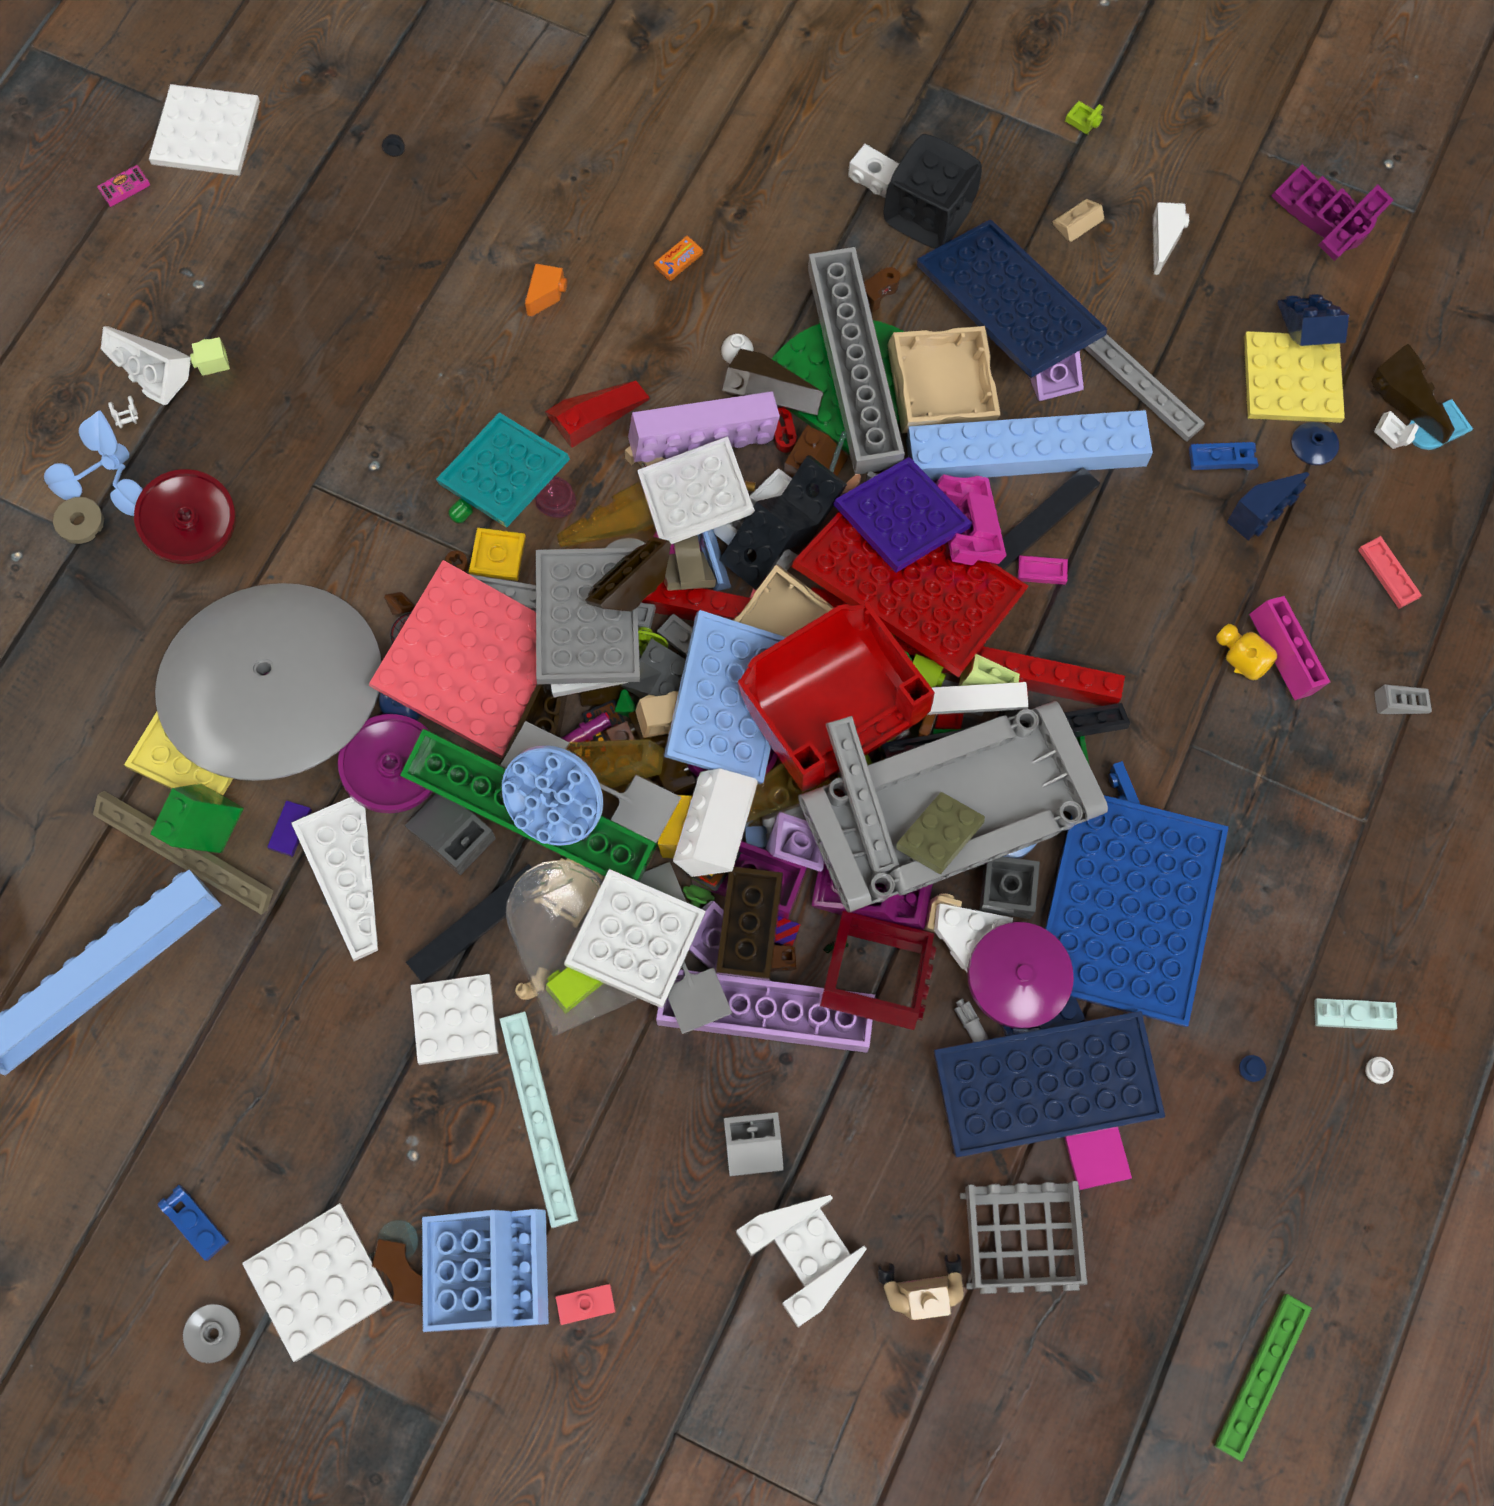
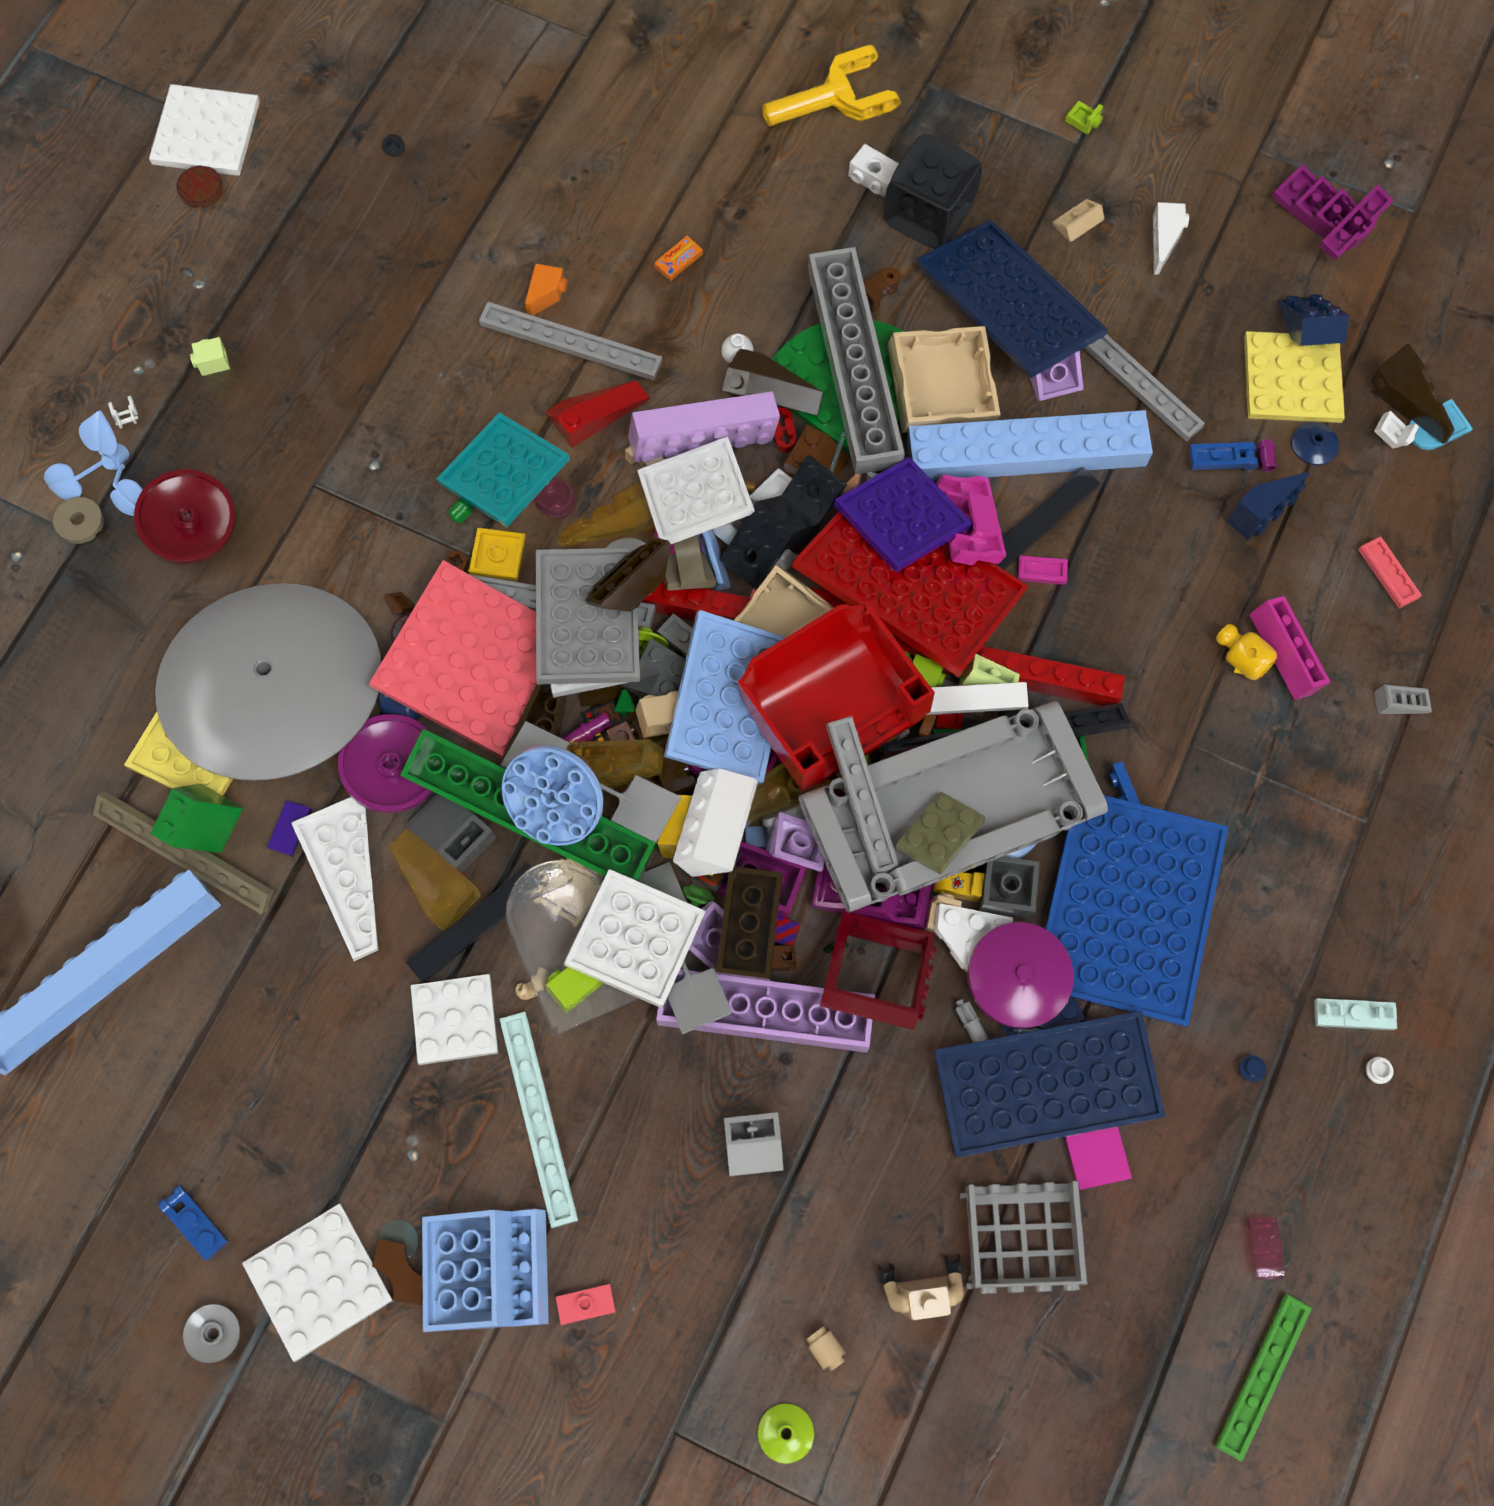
(123, 185): tile -> none
(153, 366): white wedge -> none
(199, 186): none -> reddish brown tile
(435, 882): none -> clear yellow wedge
(571, 341): none -> light grey plate
(770, 1430): none -> lime dish
(809, 1248): white wedge -> none
(826, 1349): none -> tan brick
(835, 92): none -> yellow piece
(962, 886): none -> yellow leg
(1267, 455): none -> magenta pin
(1267, 1248): none -> clear pink slope

